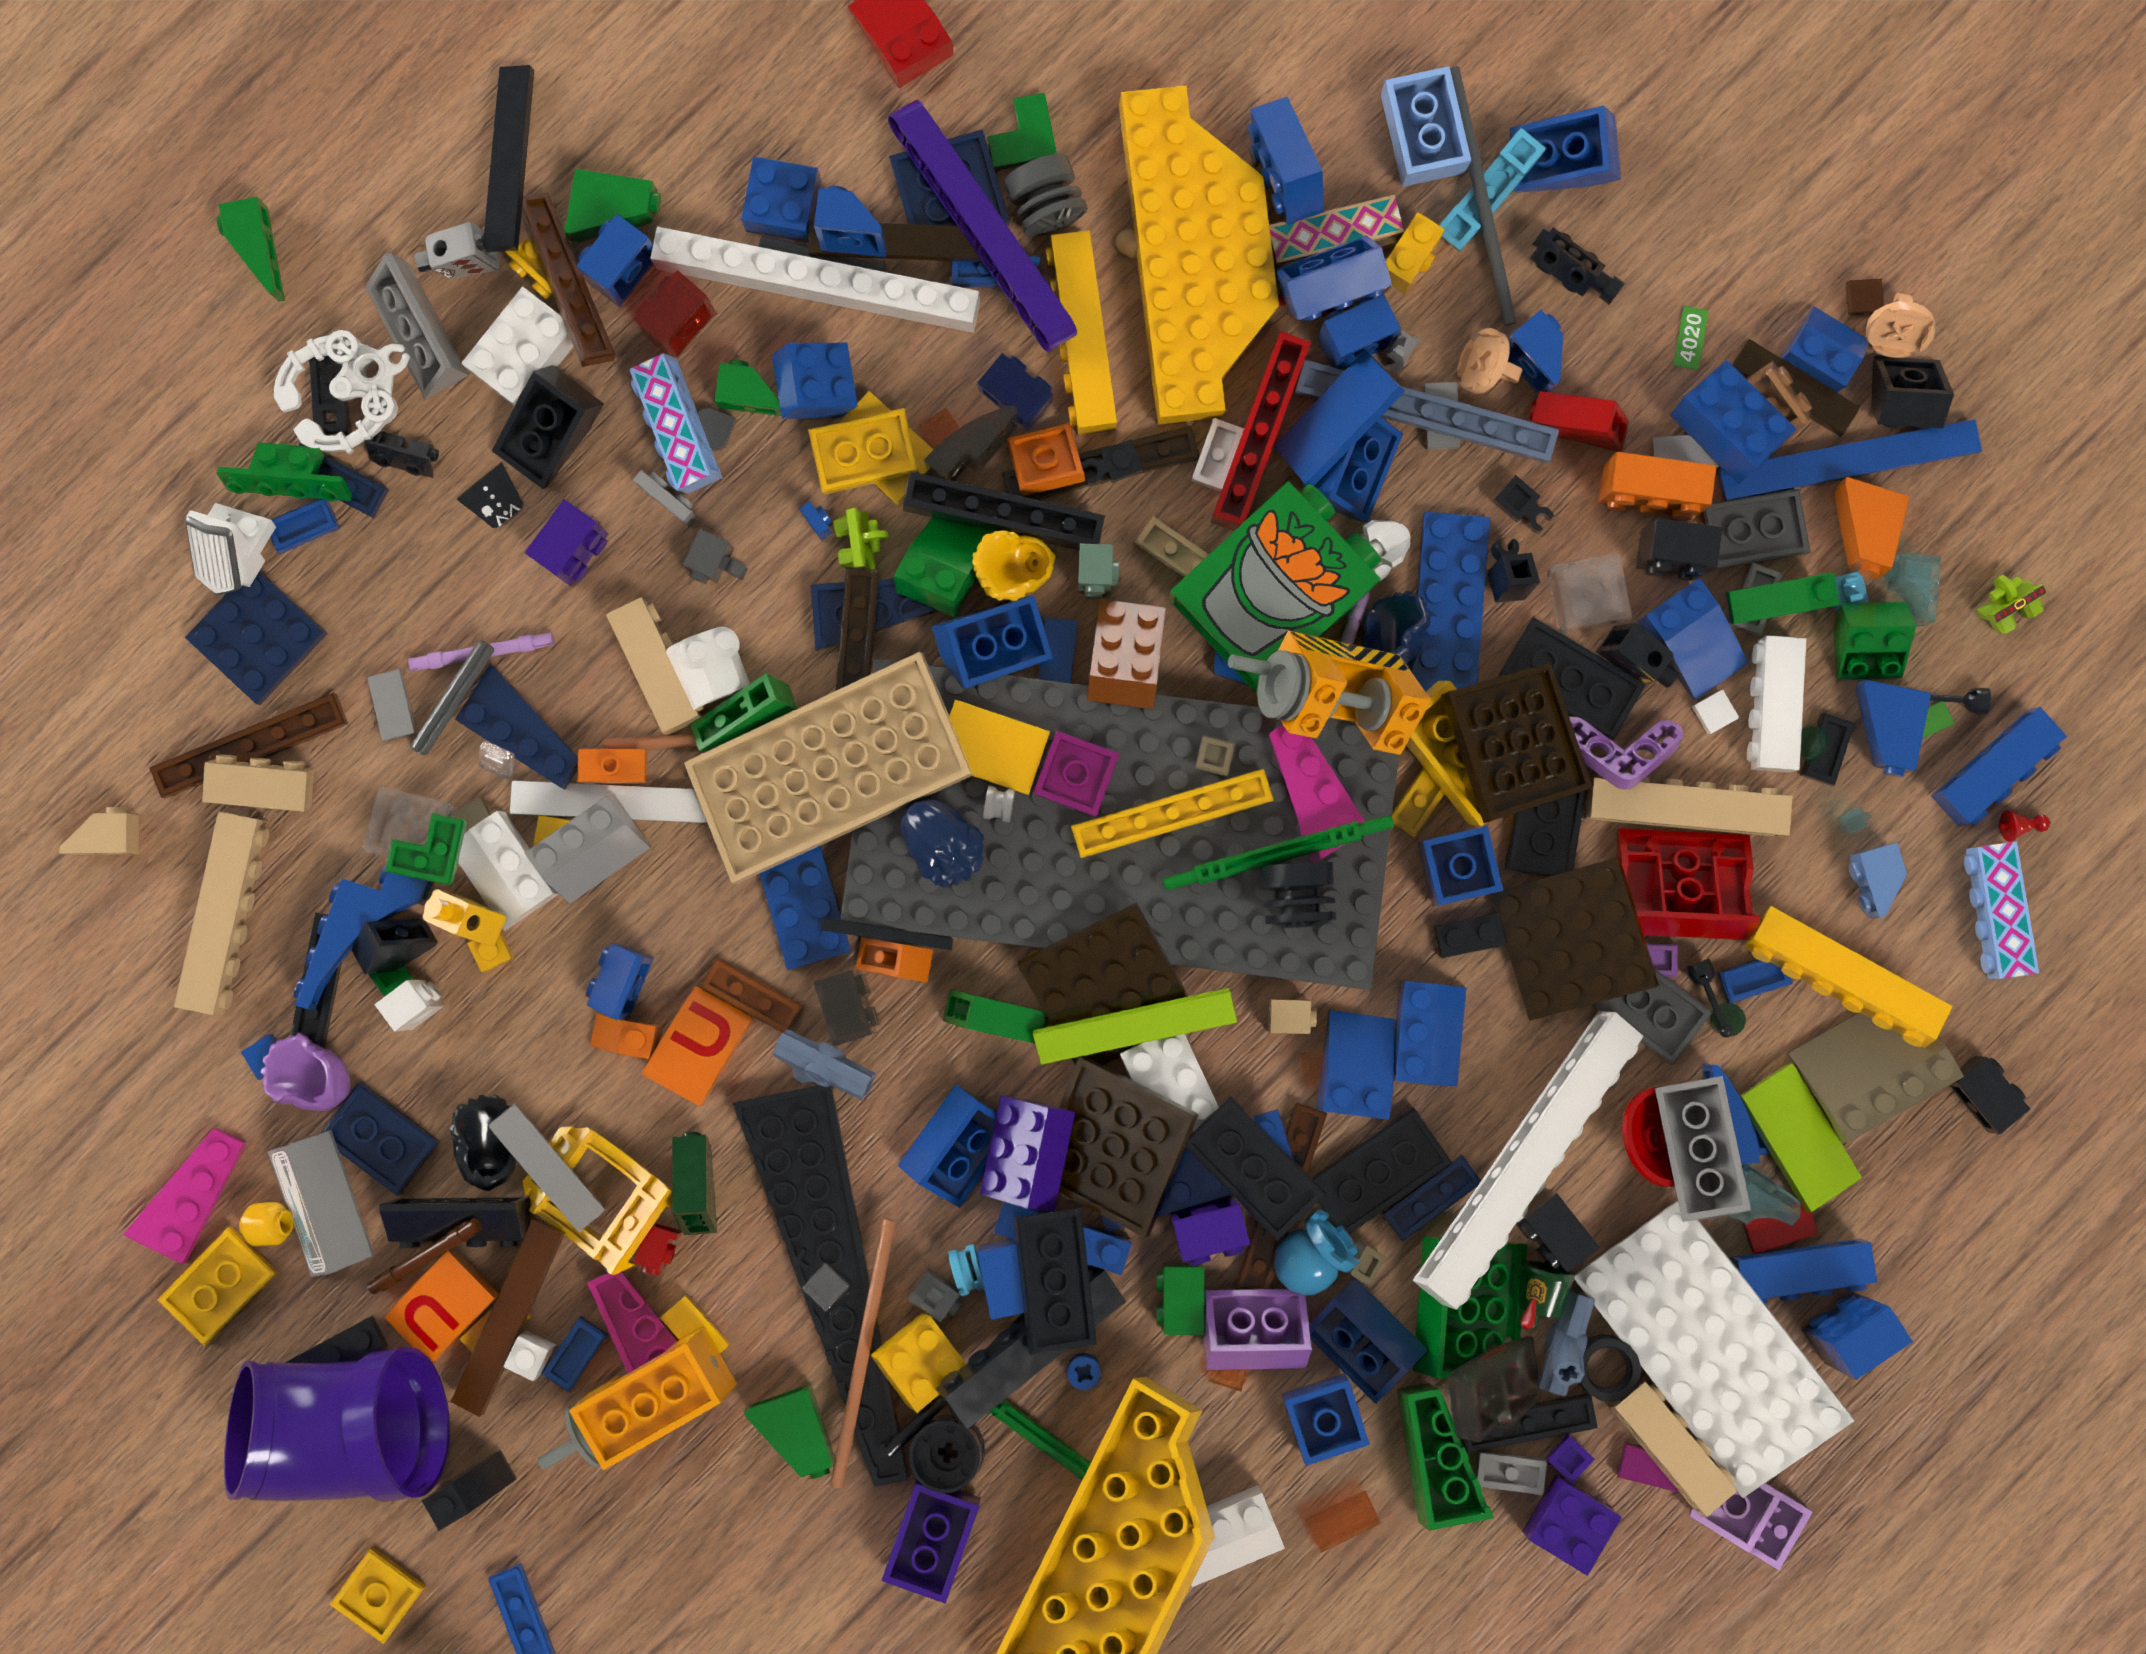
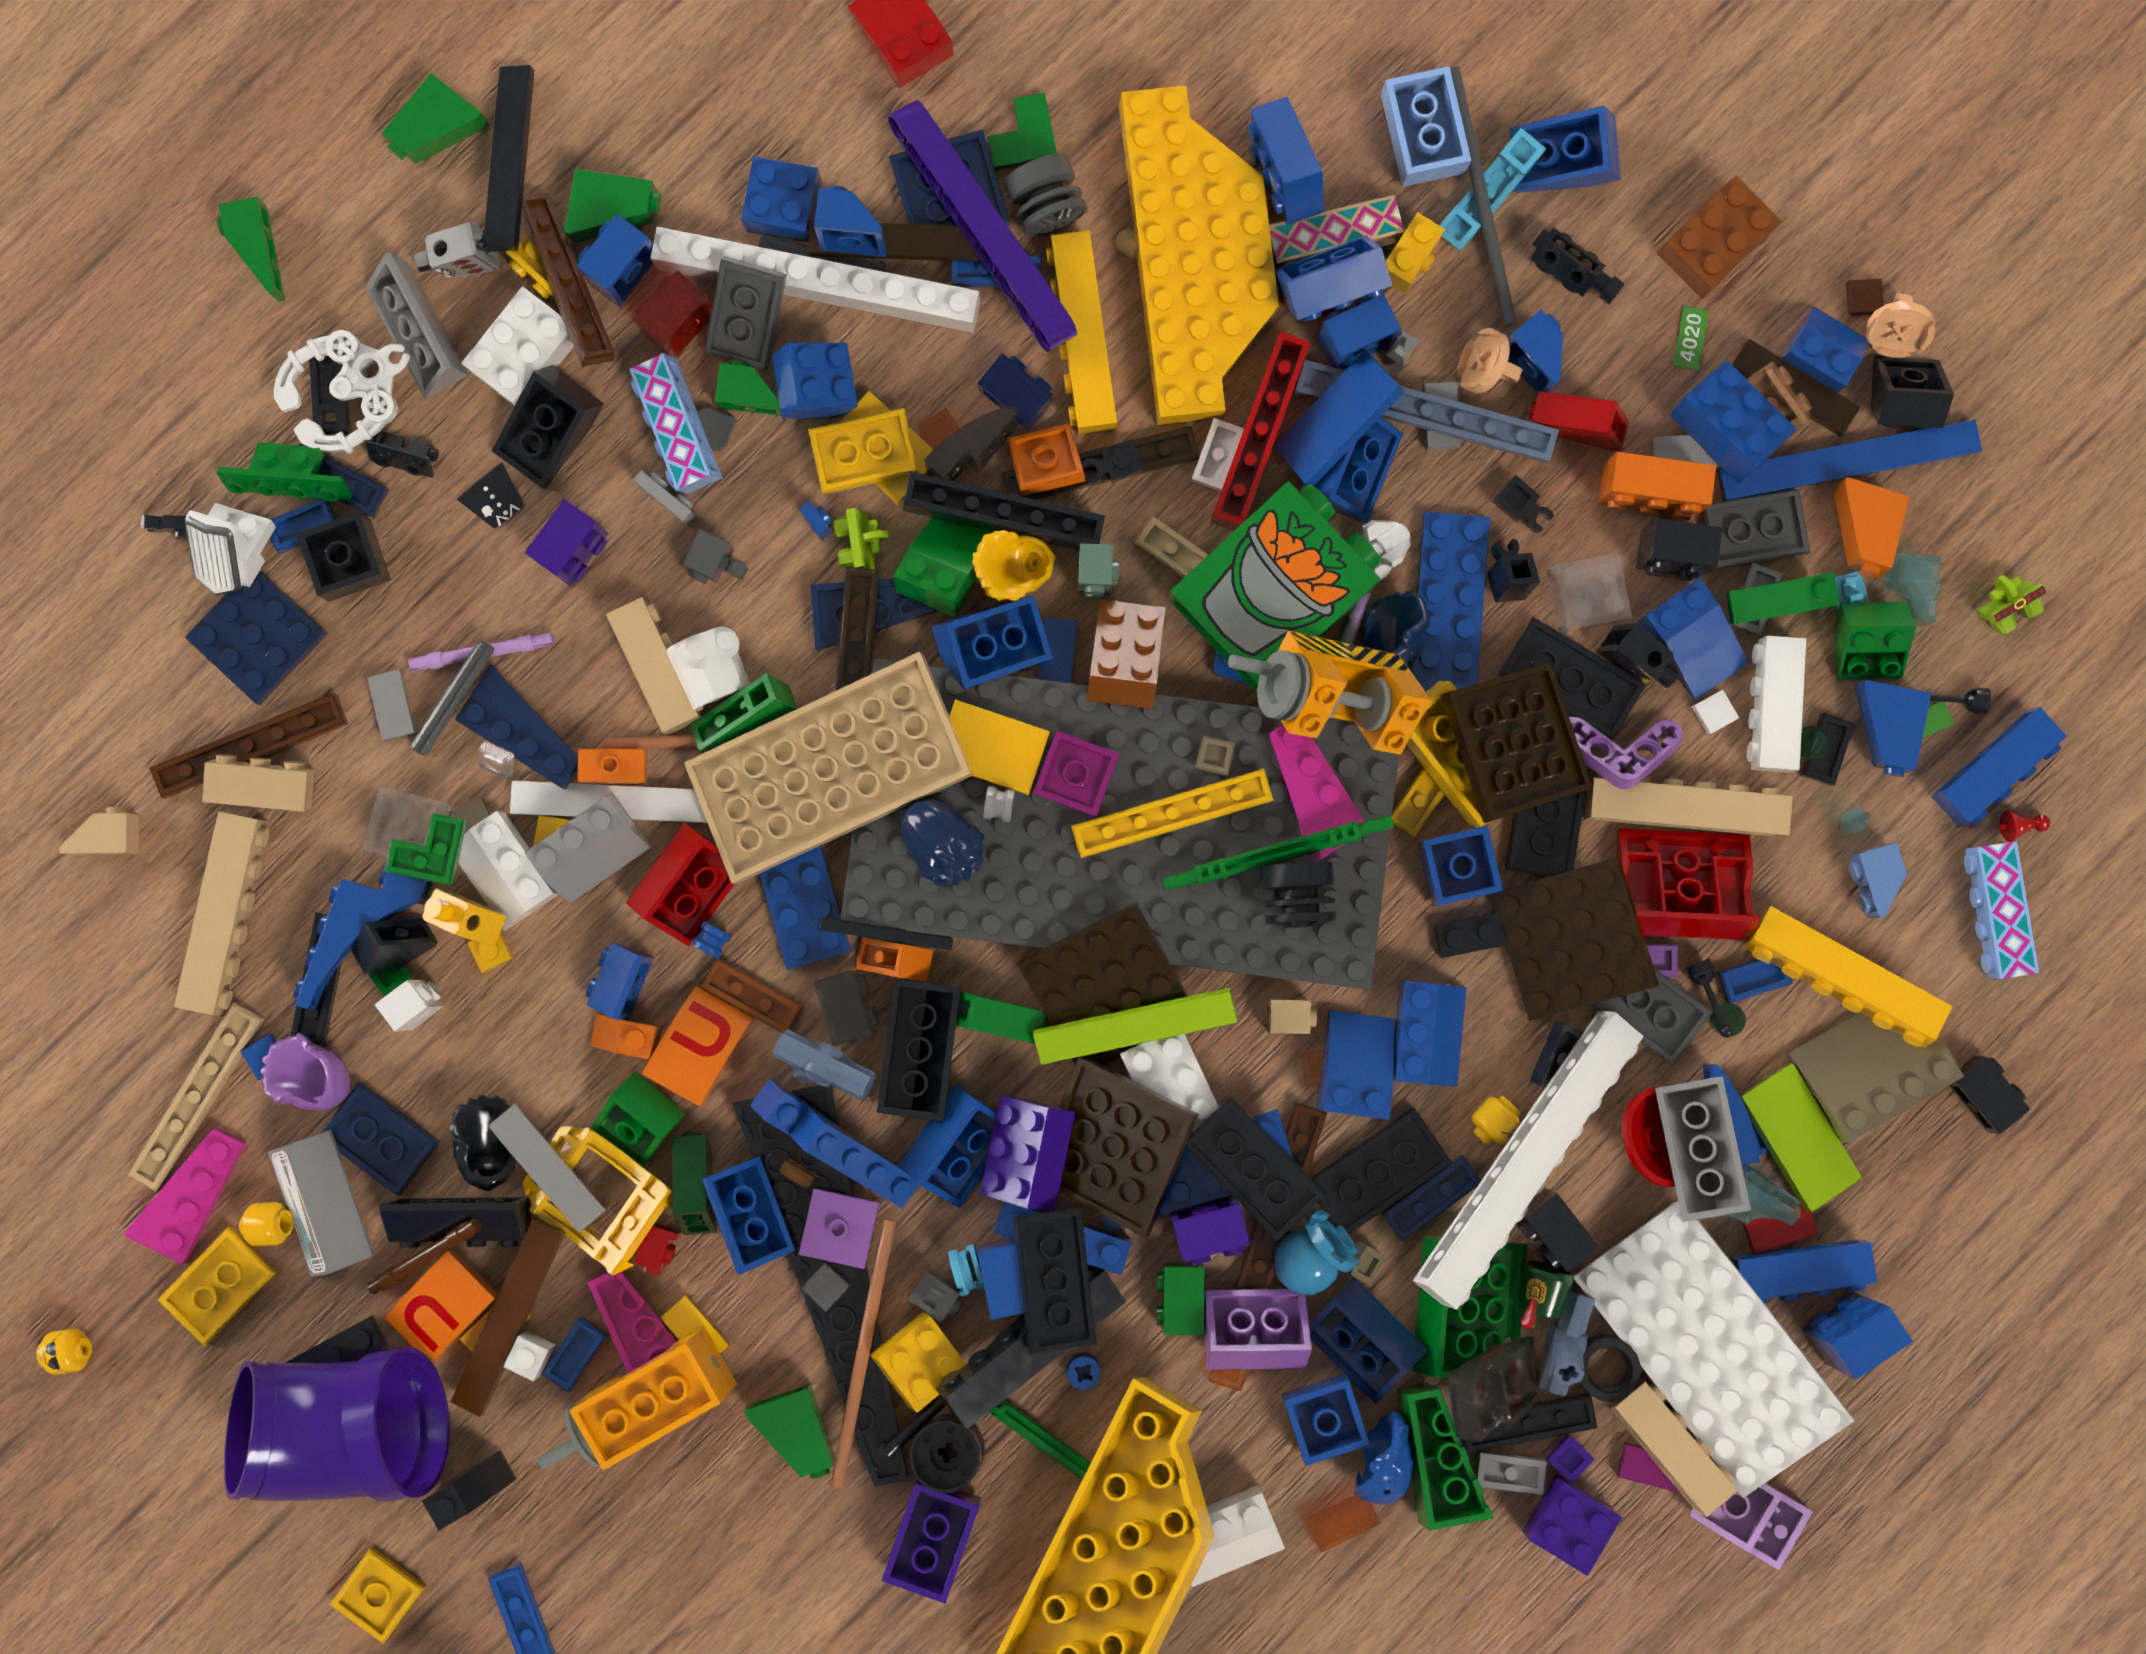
(64, 1351): none -> yellow head
(167, 523): none -> black plate
(195, 1097): none -> tan tile
(343, 556): none -> black brick
(432, 122): none -> green slope
(638, 1118): none -> green slope
(682, 886): none -> red slope
(711, 939): none -> blue wheel
(745, 312): none -> dark grey tile
(748, 1215): none -> blue slope
(798, 1173): none -> clear orange tile
(832, 1143): none -> blue arch
(839, 1228): none -> medium lavender plate
(918, 1049): none -> black slope
(1386, 1462): none -> blue piece
(1496, 1120): none -> yellow head
(1556, 1049): none -> black plate
(1719, 237): none -> dark orange brick

